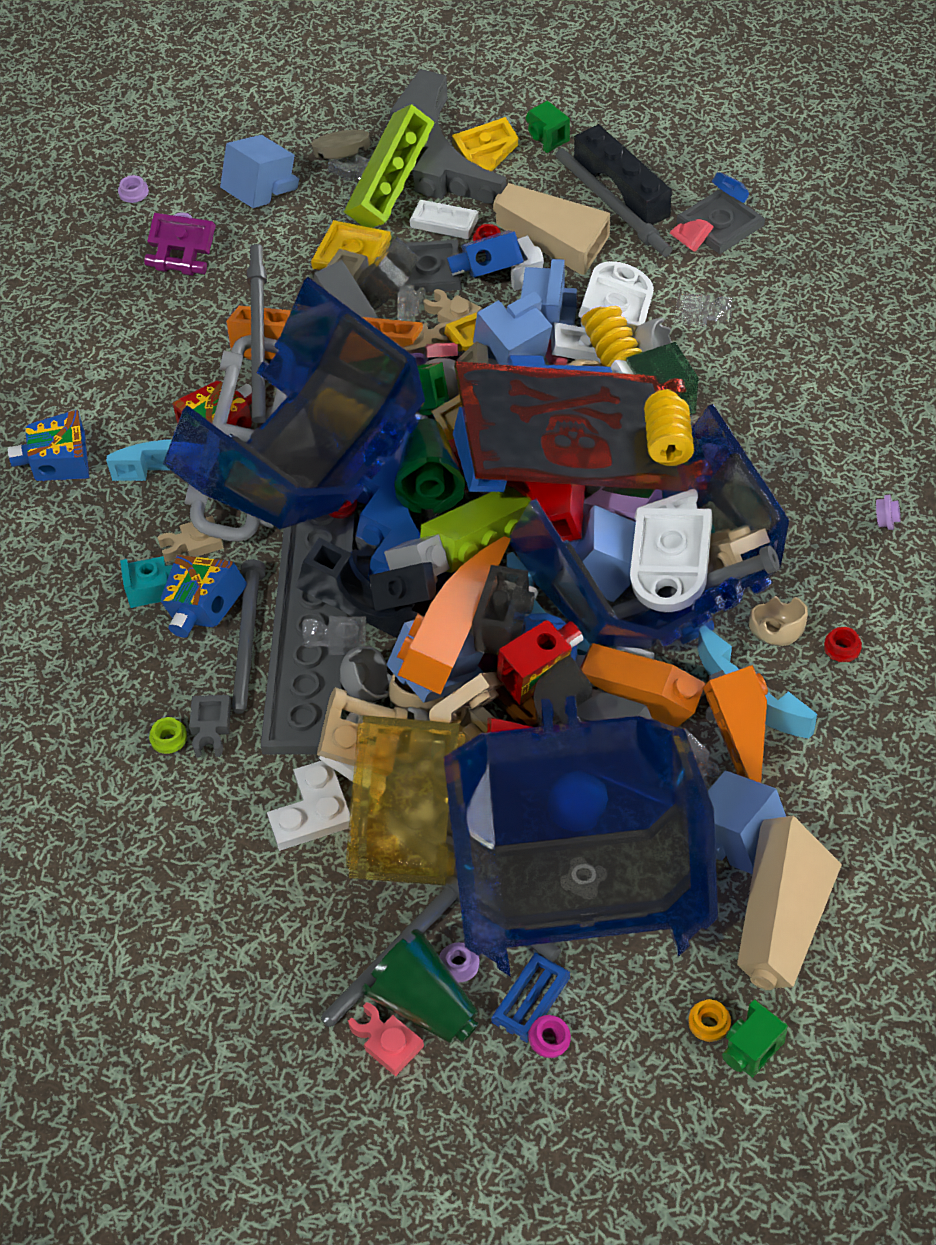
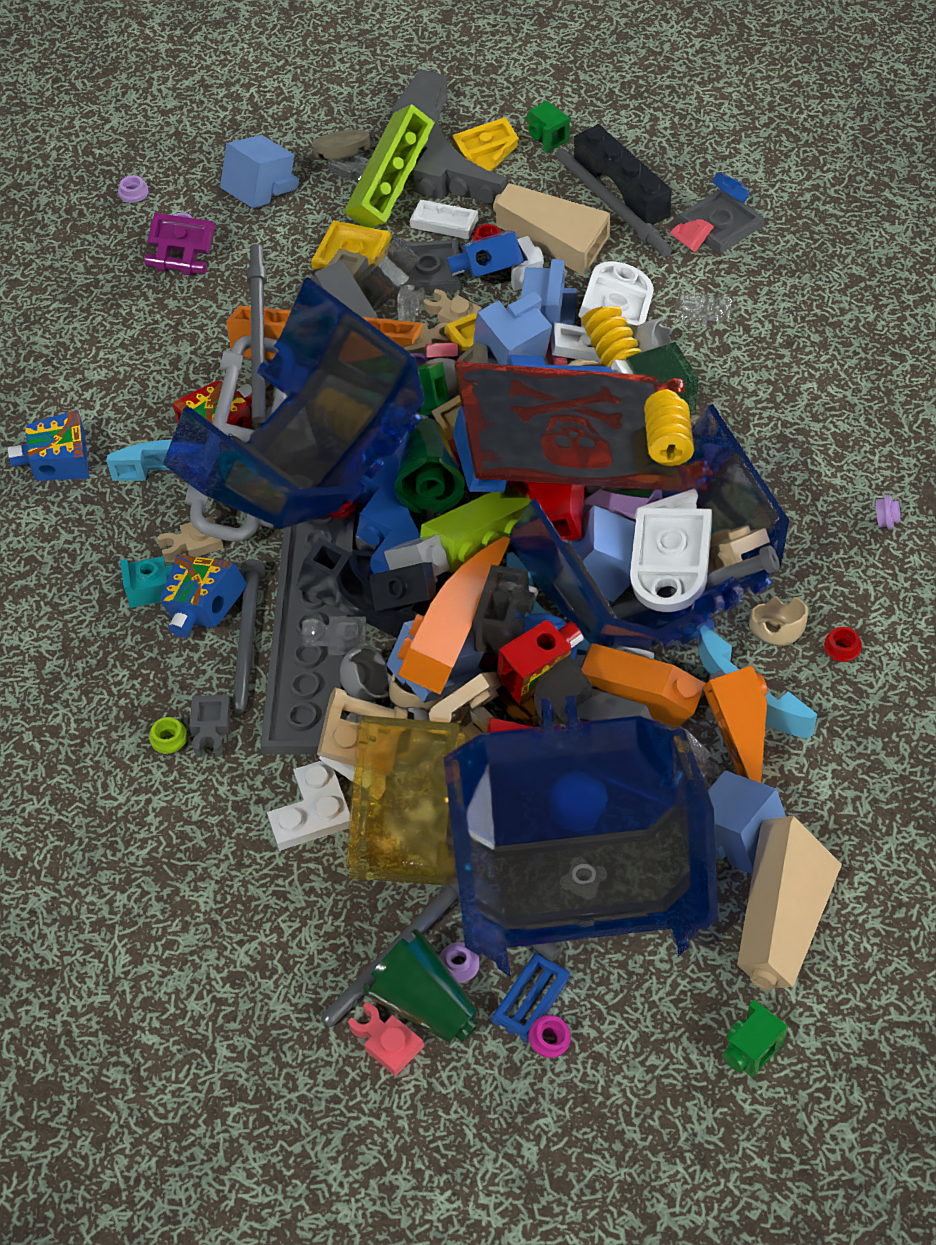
(711, 1009): light orange plate -> none

